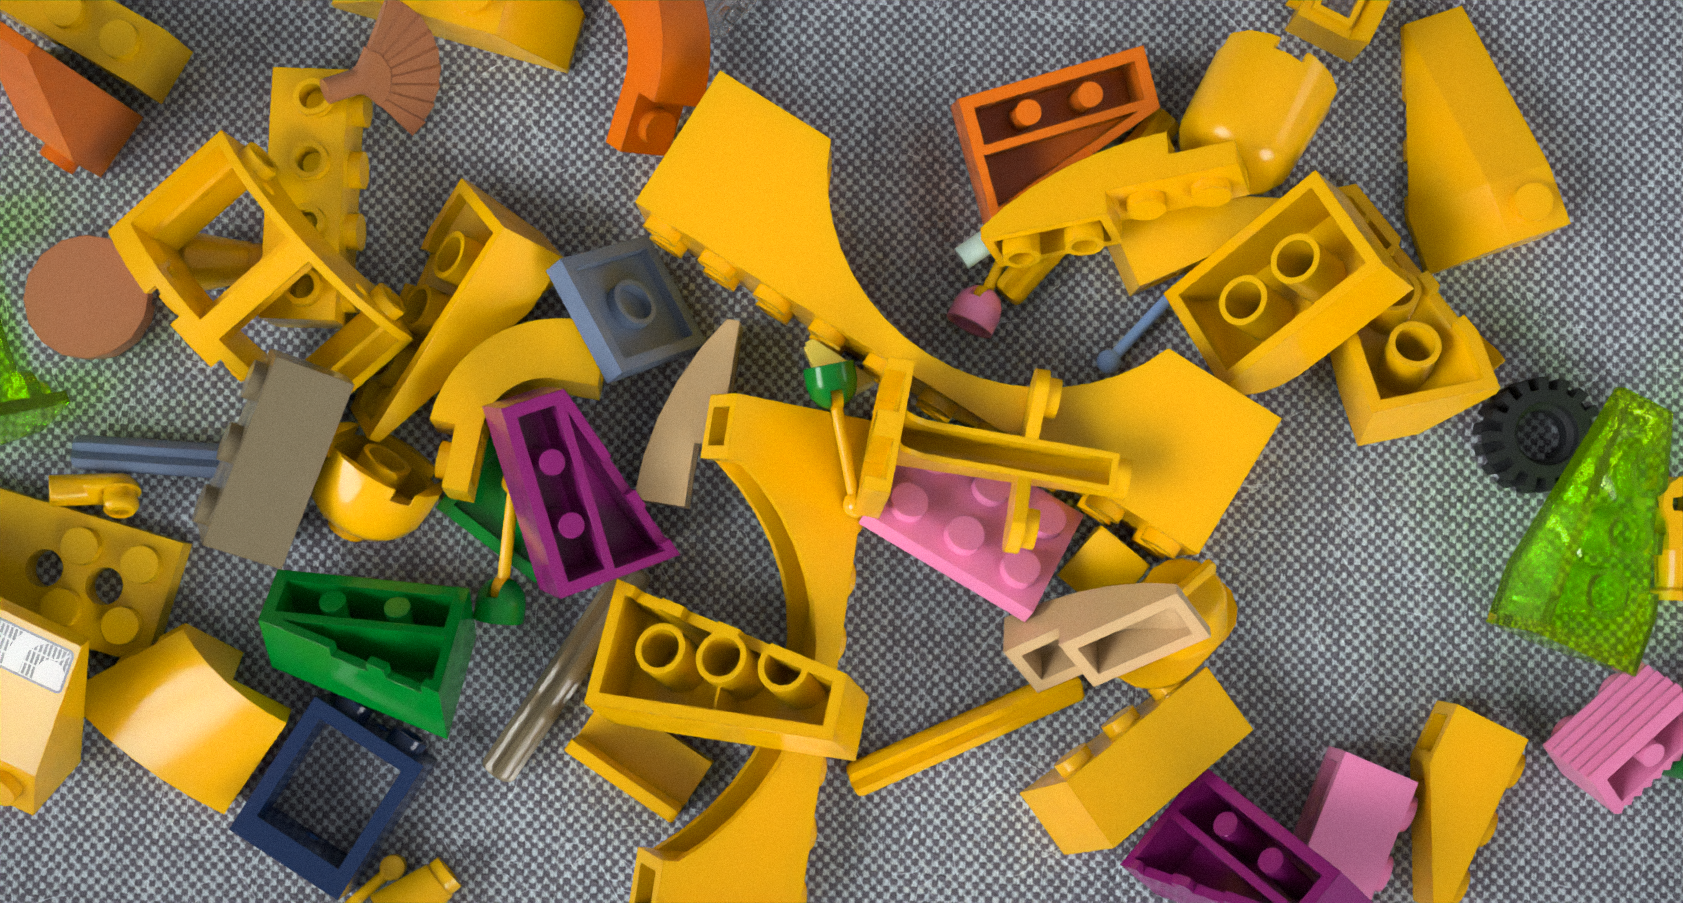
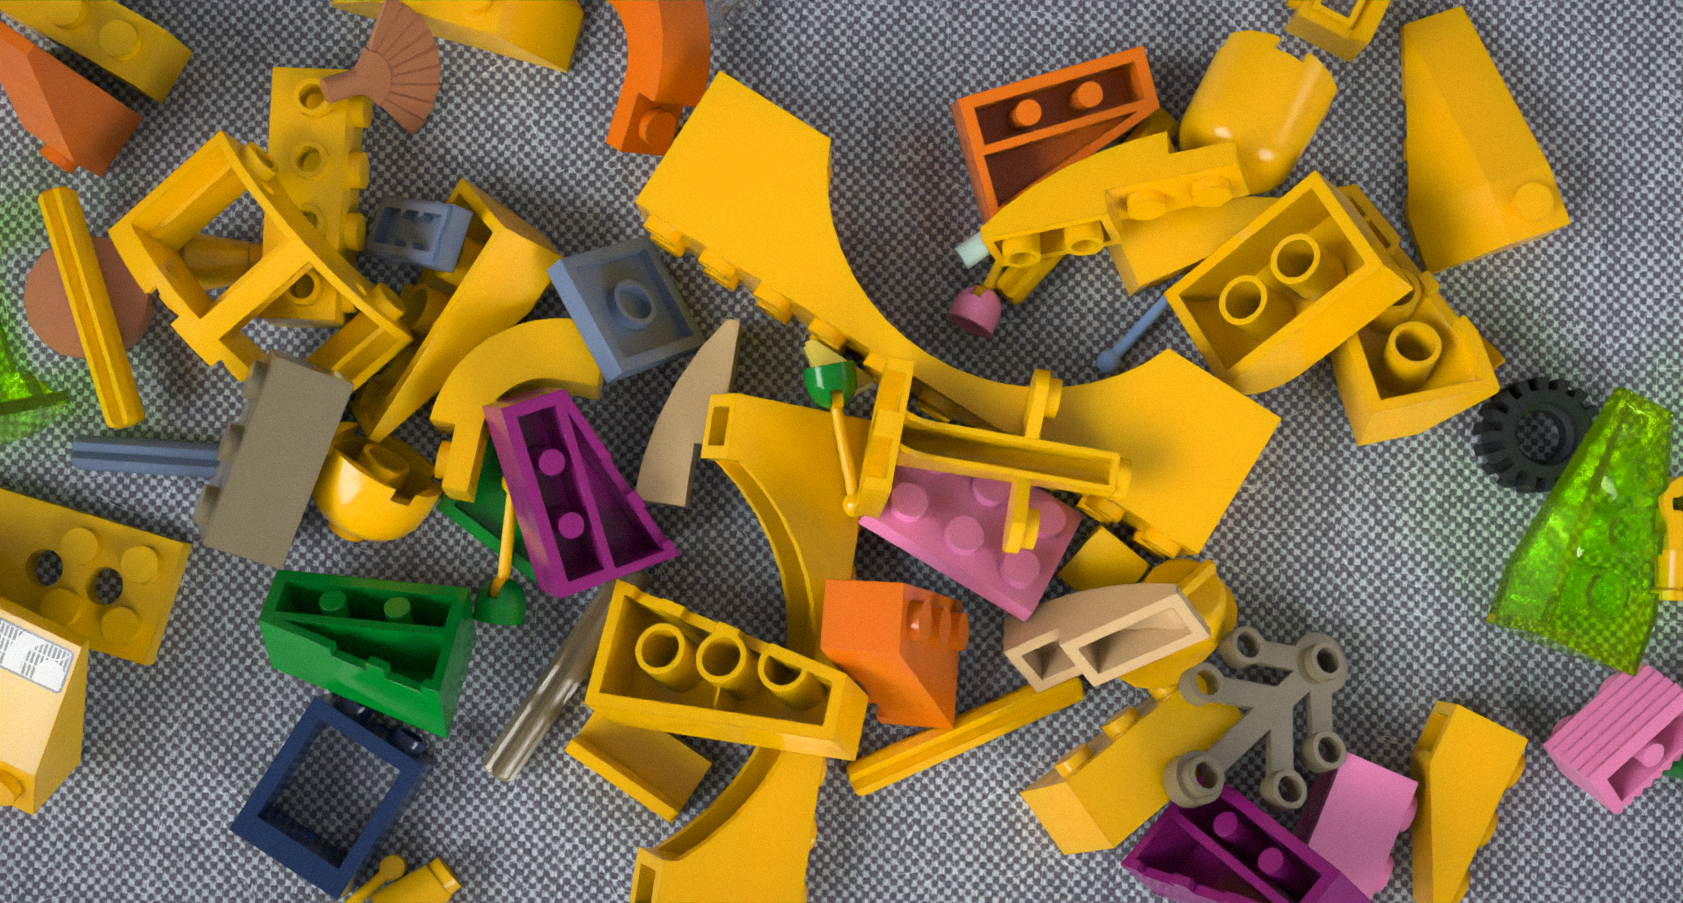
(91, 307): none -> yellow axle
(113, 490): yellow arm -> none
(186, 715): yellow slope -> none
(418, 233): none -> sand blue plate
(898, 647): none -> orange wedge
(1268, 714): none -> dark tan plant

